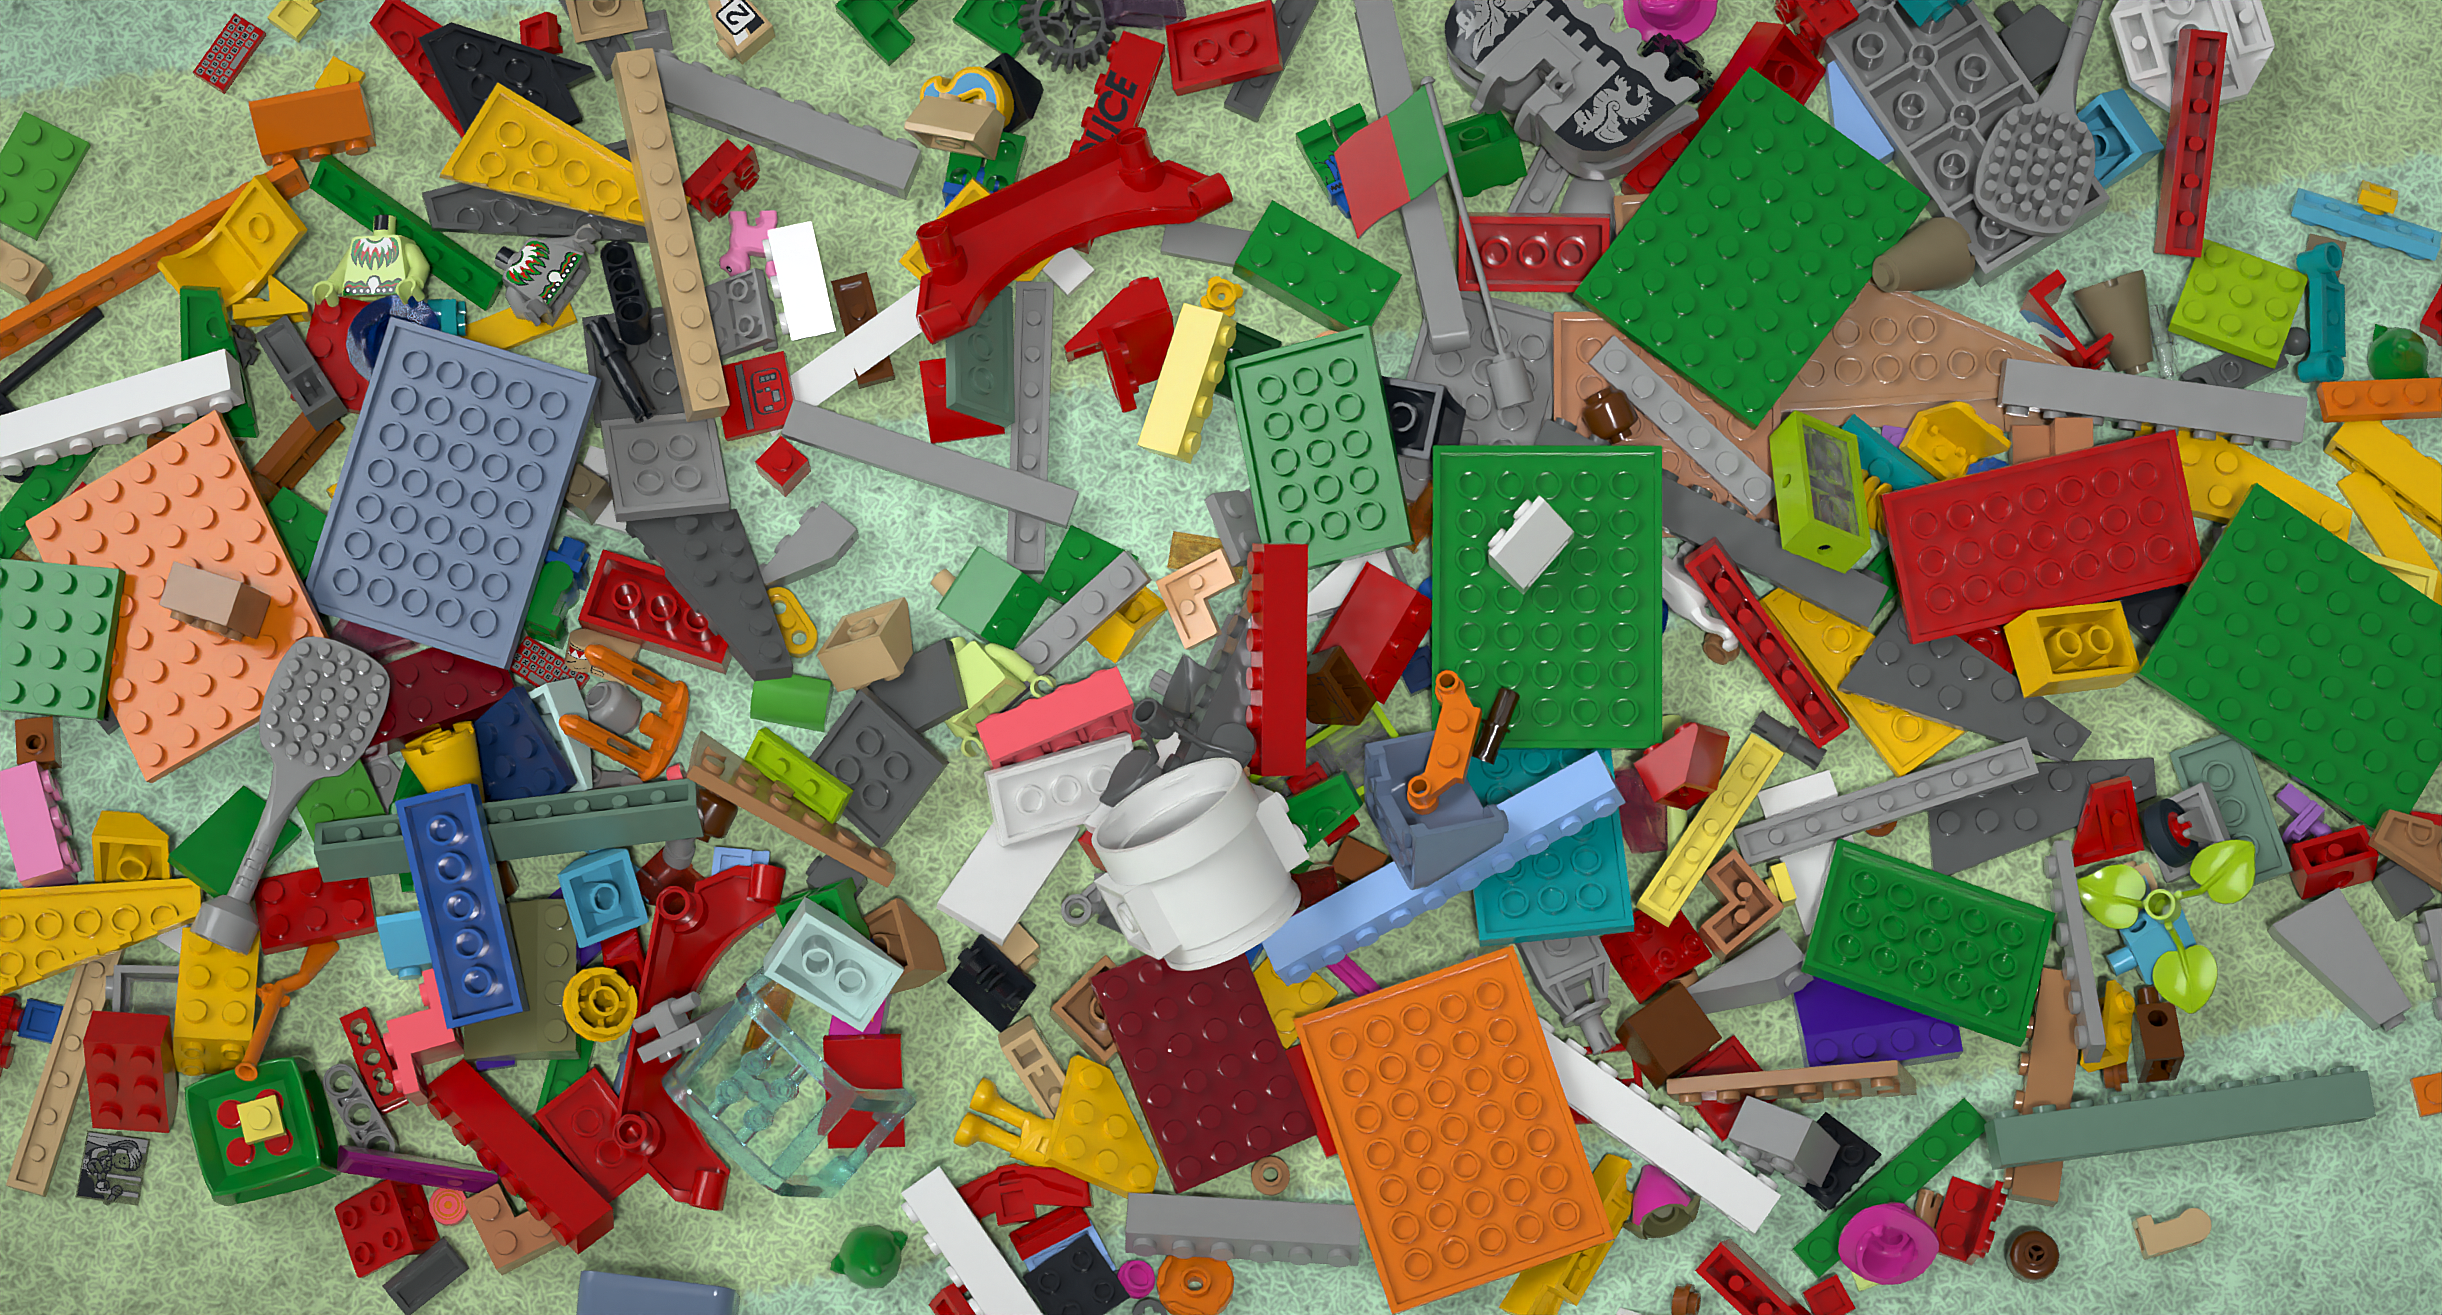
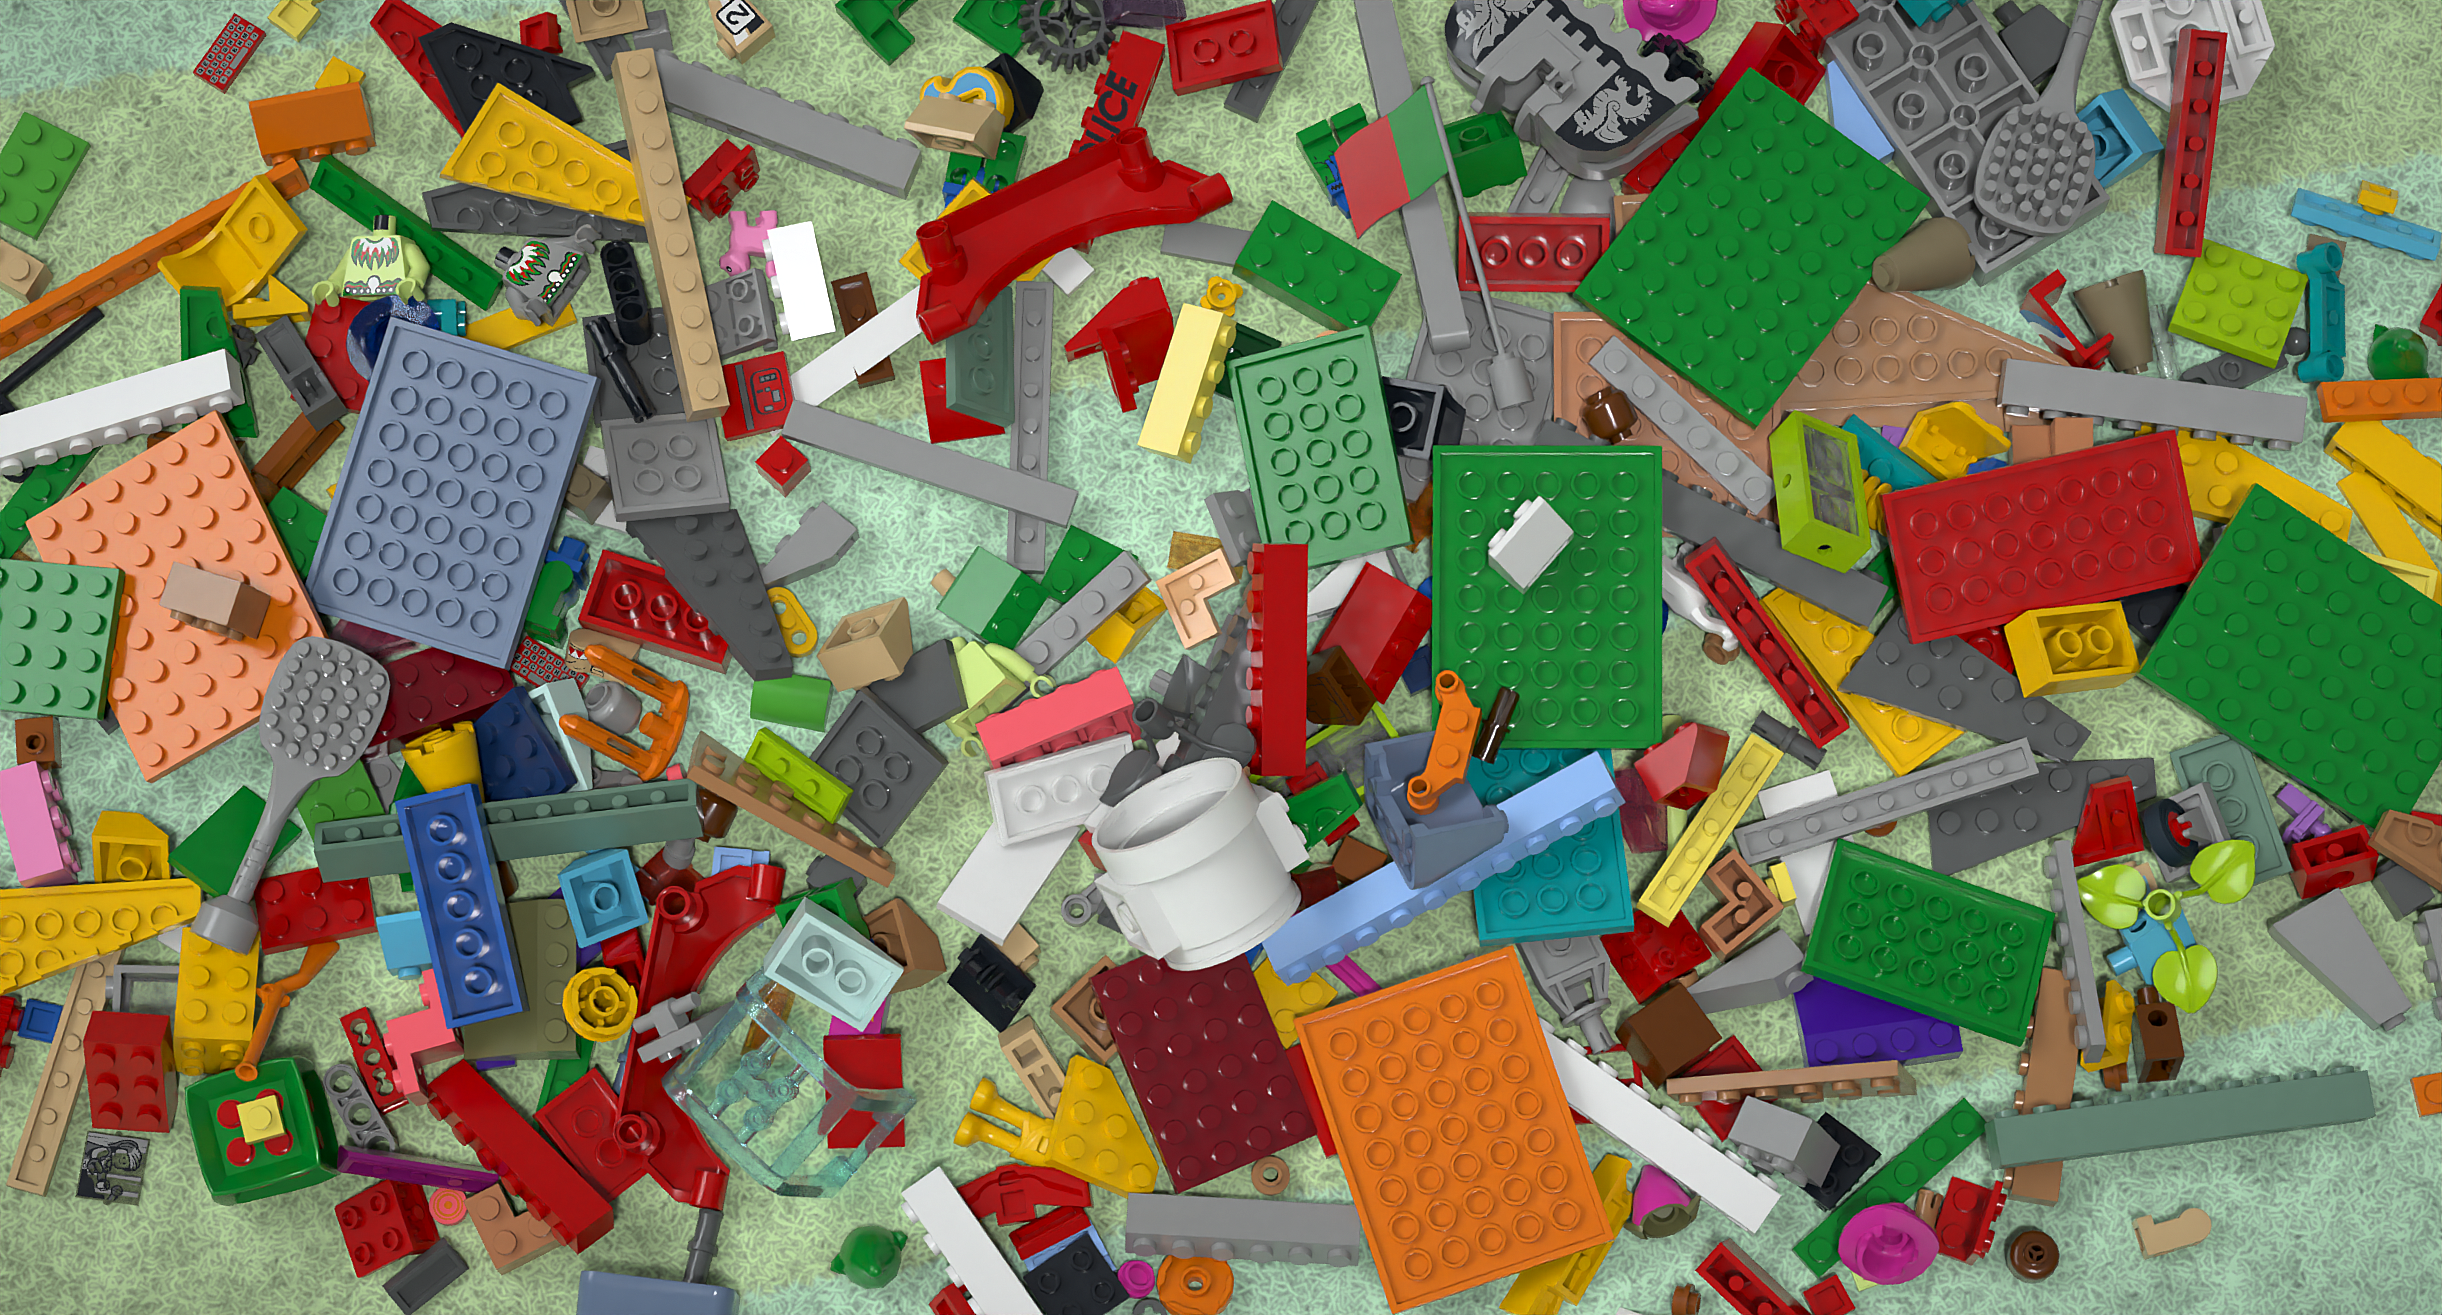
(703, 1247): none -> dark grey pin

